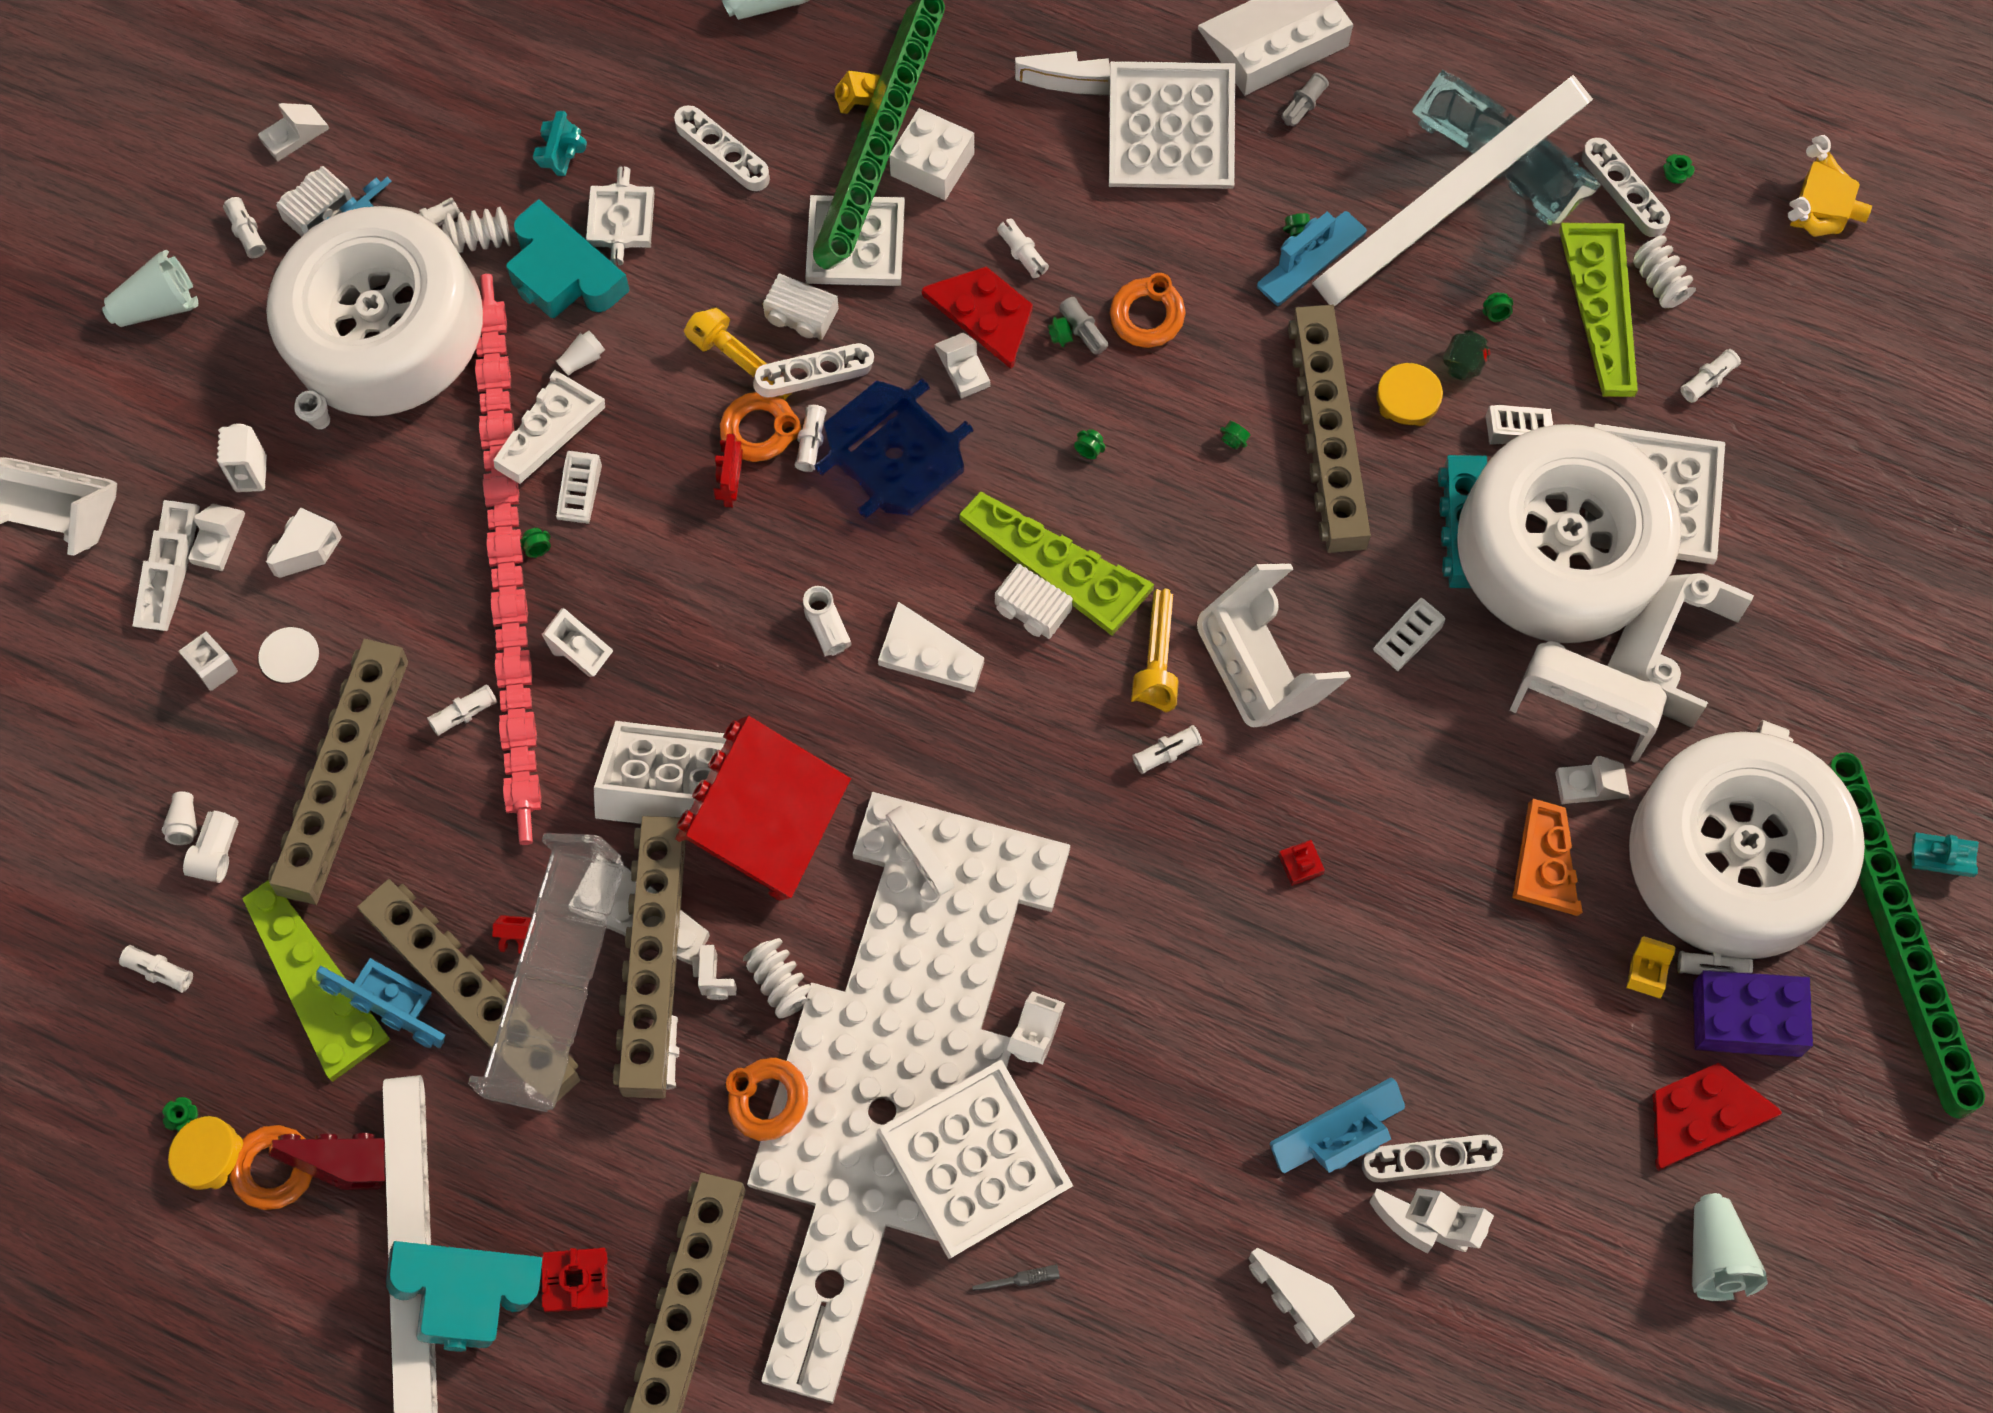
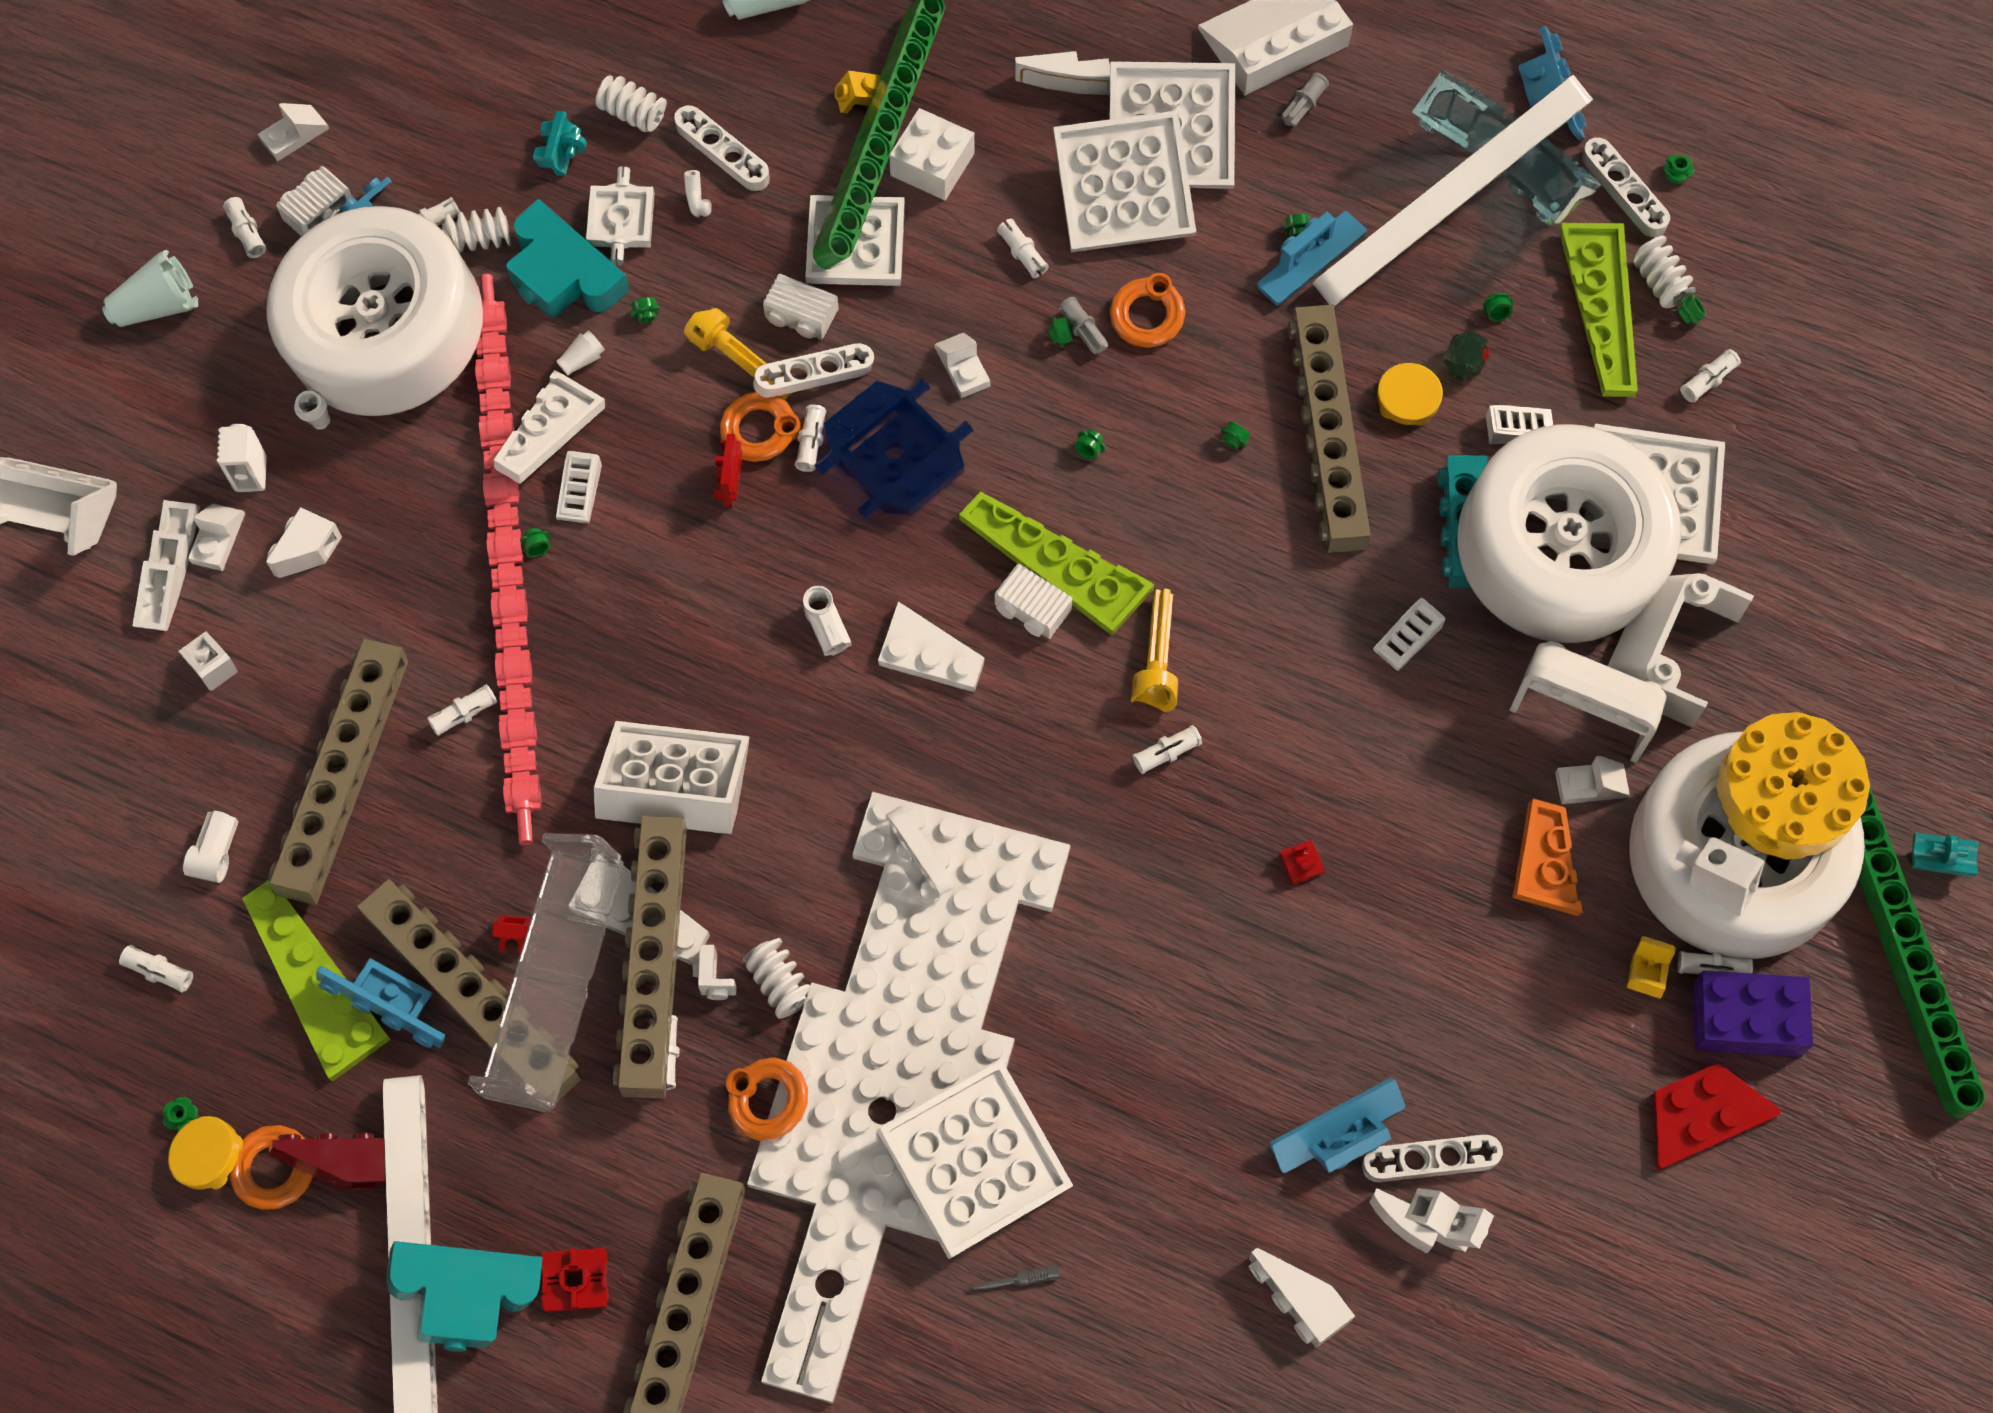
(180, 820): white cone -> none
(288, 654): white sticker -> none
(576, 642): white slope -> none
(629, 104): none -> white piece
(645, 309): none -> green plate
(693, 194): none -> white arm
(763, 806): red panel -> none
(984, 309): red wing -> none
(1036, 1028): white brick -> none
(1124, 181): none -> white plate
(1249, 657): white windscreen -> none
(1546, 74): none -> dark azure bracket
(1692, 309): none -> green plate
(1723, 872): none -> white torso
(1723, 1252): light aqua cone -> none
(1800, 752): none -> yellow brick
(1826, 195): yellow torso -> none

